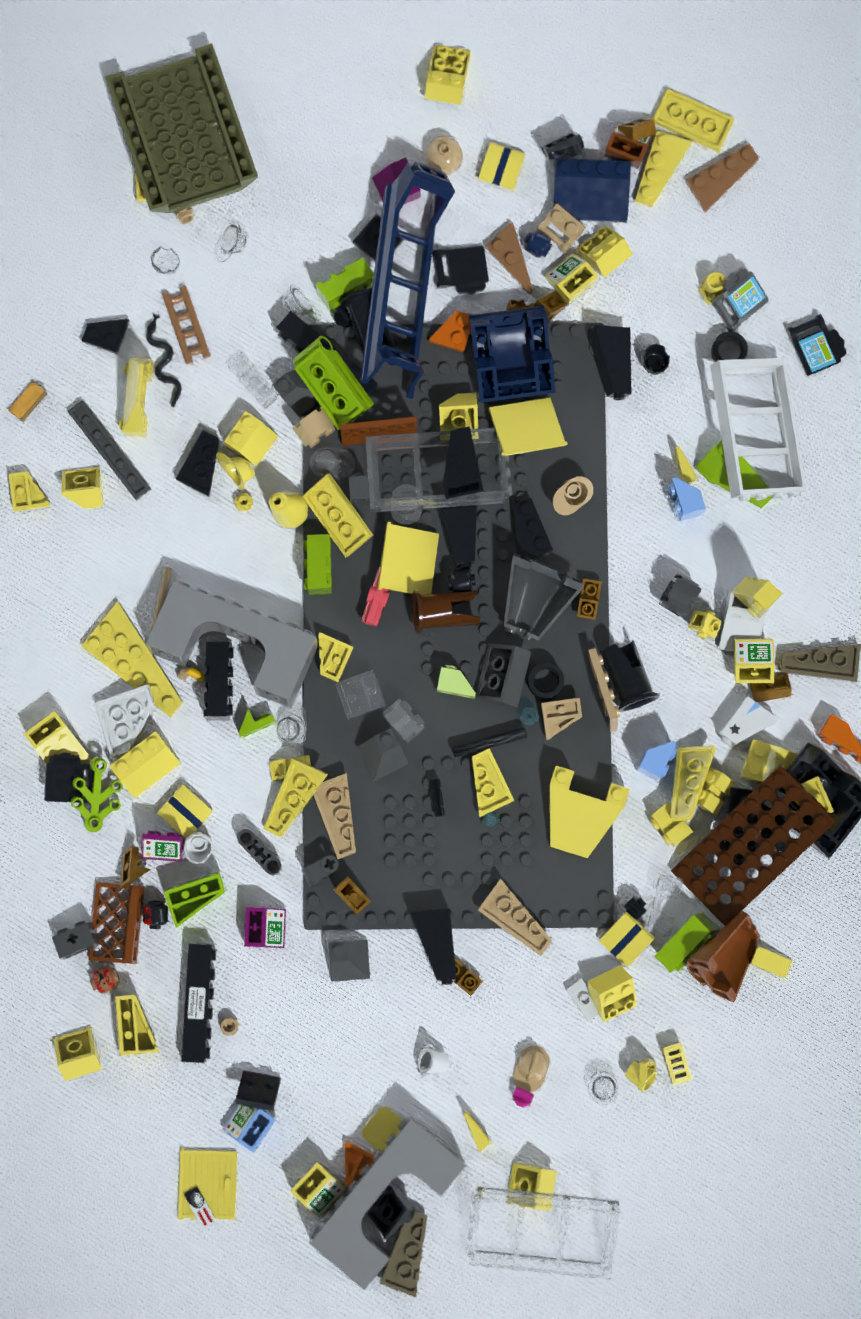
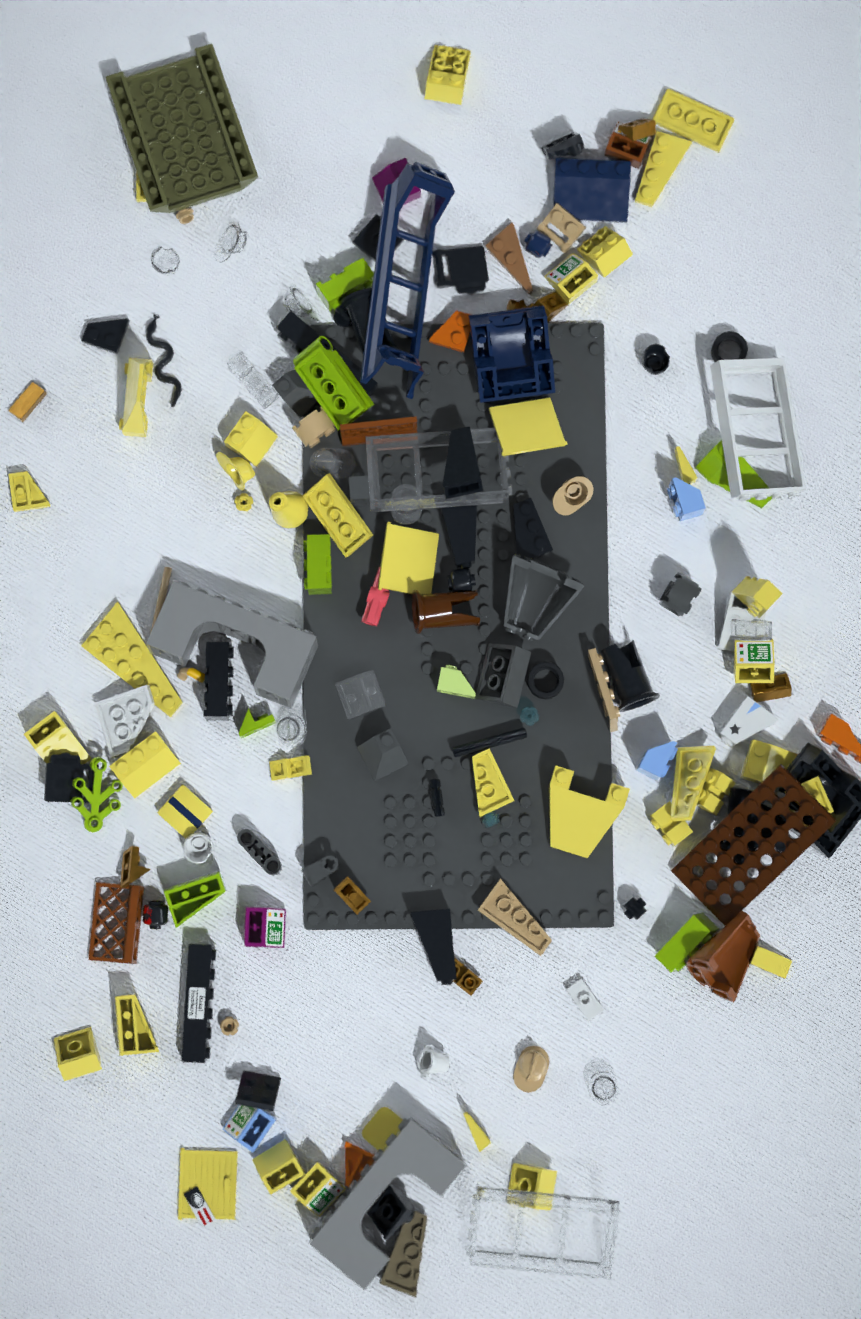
(83, 487): light yellow slope -> none
(86, 940): dark grey brick -> none
(105, 979): head -> none
(109, 450): dark grey tile -> none
(162, 847): slope -> none
(190, 314): medium nougat bar -> none
(200, 464): black wing -> none
(278, 1166): none -> light yellow slope
(295, 792): light yellow wing -> none
(333, 657): light yellow wing -> none
(335, 808): tan wing -> none
(349, 960): dark grey slope -> none
(403, 720): clear brick -> none
(444, 154): tan cylinder -> none
(459, 412): light yellow slope -> none
(502, 166): light yellow slope -> none
(522, 1097): dark pink plate -> none
(559, 715): tan wing -> none
(589, 599): pearl gold slope -> none
(612, 993): light yellow slope -> none
(613, 358): black slope -> none
(626, 939): light yellow slope -> none
(642, 1074): light yellow piece -> none
(665, 888): clear arch -> none
(677, 1046): light yellow slope -> none
(704, 624): light yellow brick -> none
(712, 286): light yellow piece -> none
(718, 178): medium nougat wing -> none
(743, 296): piece -> none
(751, 630): none -> clear slope
(818, 349): piece -> none
(827, 663): dark tan wing -> none

